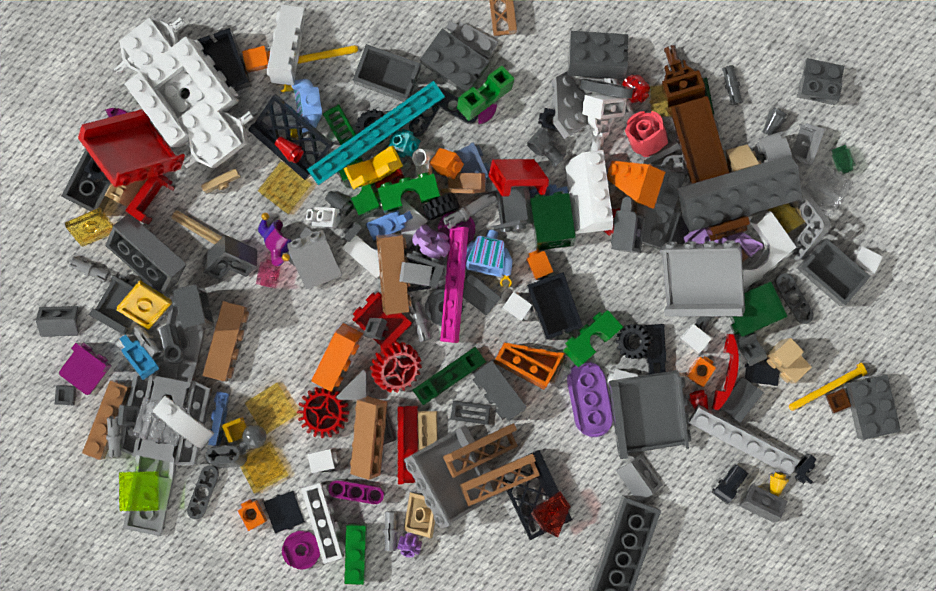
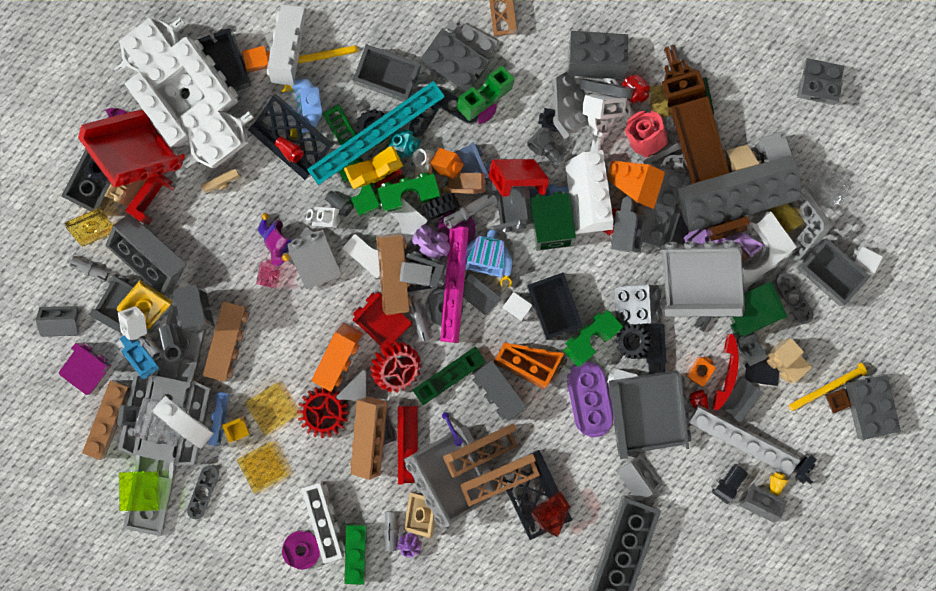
(65, 395): dark grey tile -> none
(114, 437): light grey pin -> none
(132, 323): none -> white brick
(195, 227): tan axle -> none
(229, 255): dark grey panel -> none
(249, 522): orange brick -> none
(253, 437): dark grey beam -> none
(284, 187): clear yellow tile -> none
(284, 511): black piece -> none
(322, 460): white brick -> none
(347, 491): magenta beam -> none
(351, 231): dark grey tile -> none
(375, 328): dark grey tile -> none
(388, 224): medium blue hinge -> none
(427, 428): tan plate -> none
(454, 410): dark grey tile -> none
(458, 441): none -> dark purple hinge
(539, 264): orange brick -> none
(638, 304): none -> bracket
(696, 339): white brick -> none
(732, 85): dark grey pin -> none
(774, 121): dark grey cone -> none
(807, 144): light grey hinge -> none
(843, 159): clear green brick -> none

